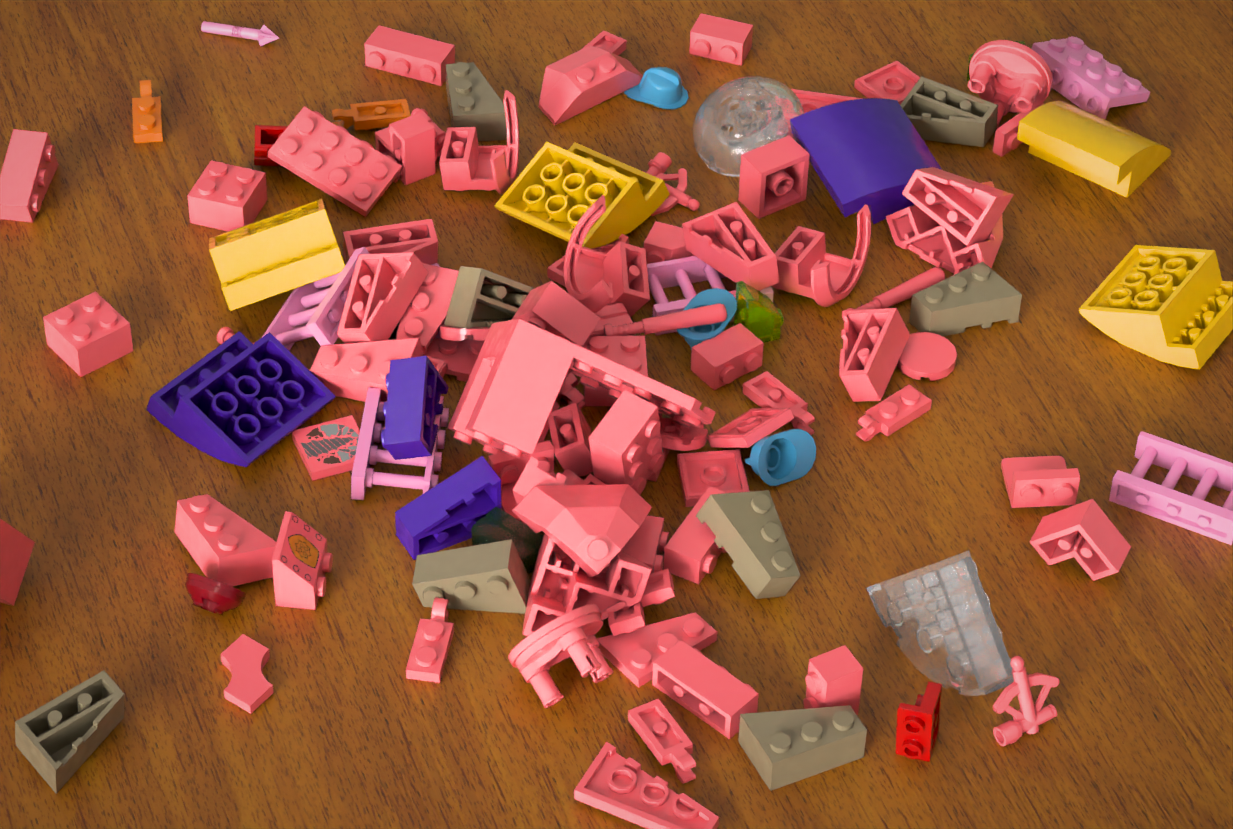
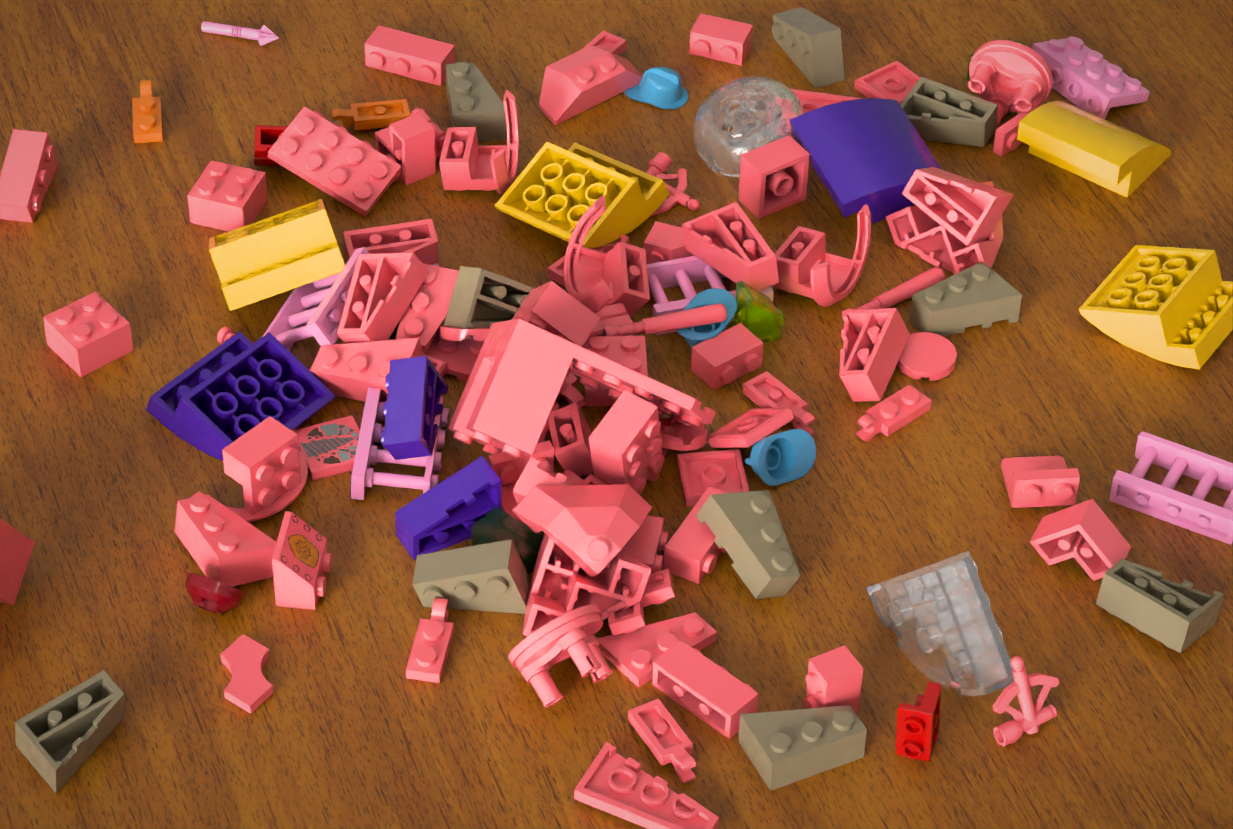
(267, 467): none -> coral piece
(811, 45): none -> dark tan wedge
(1158, 606): none -> dark tan wedge

